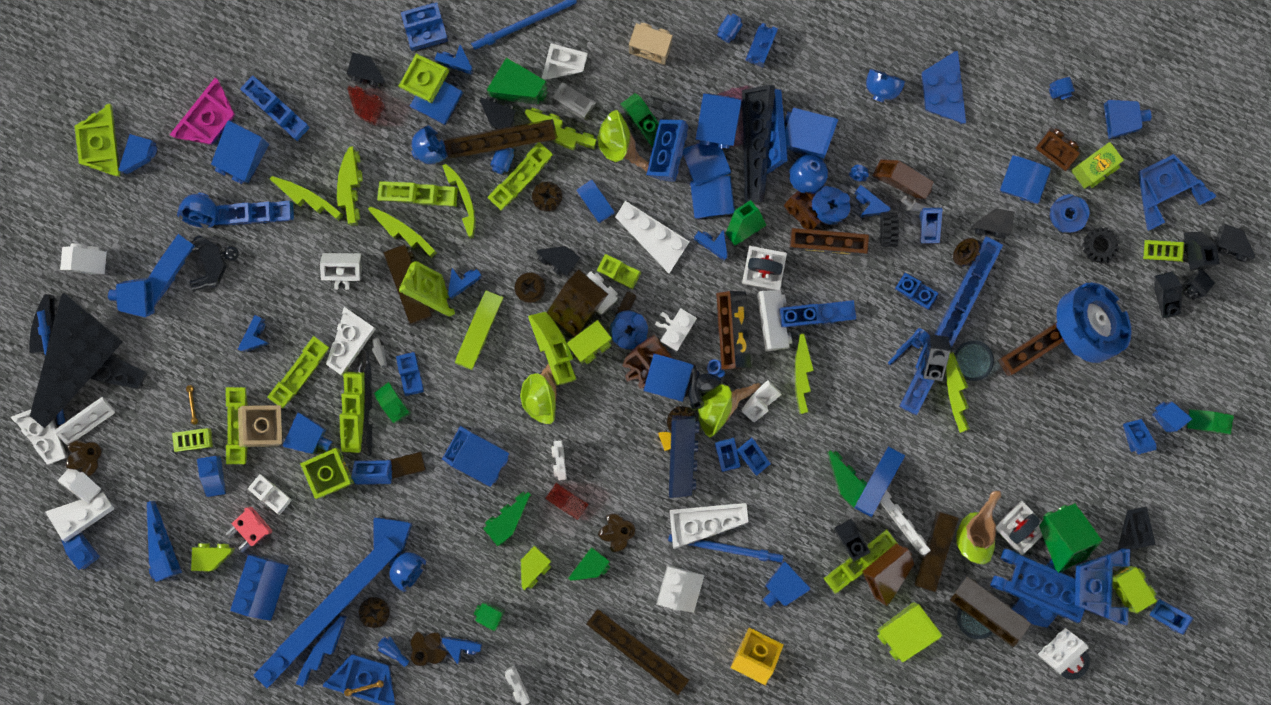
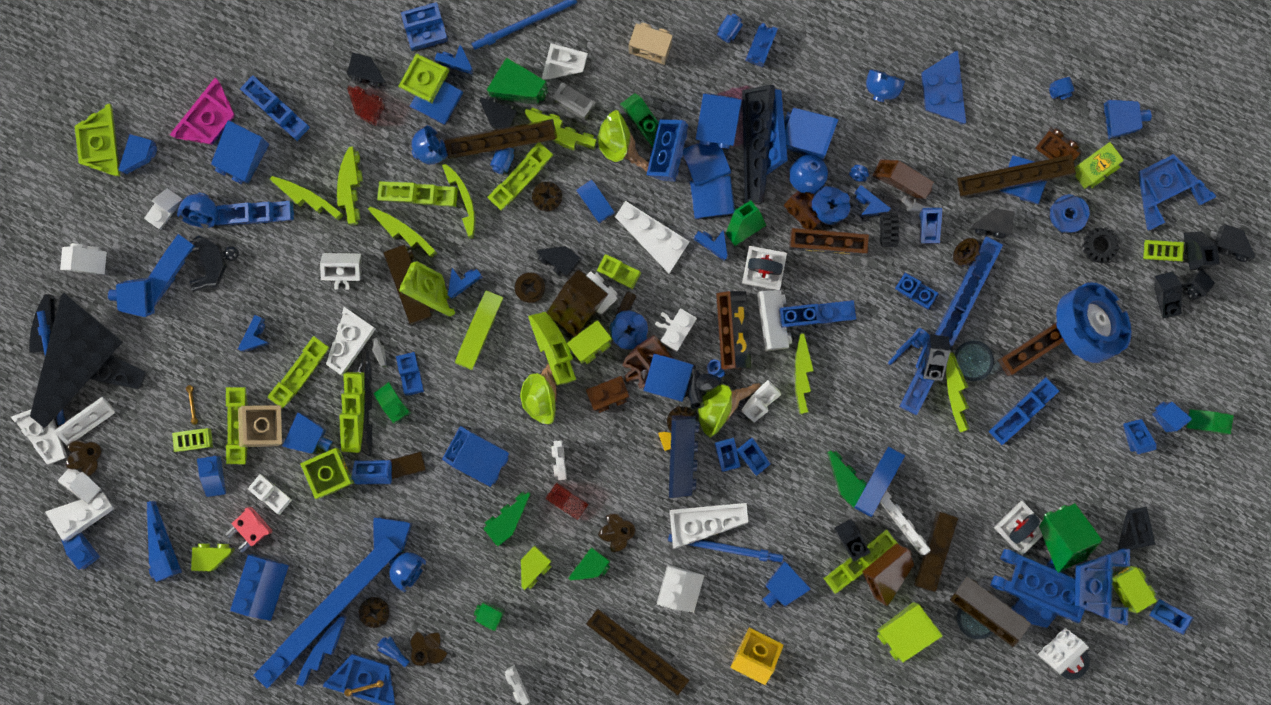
(163, 208): none -> white slope
(456, 645): blue slope -> none
(607, 394): none -> reddish brown bracket
(978, 532): hat -> none
(1016, 176): none -> dark brown plate
(1023, 411): none -> blue slope

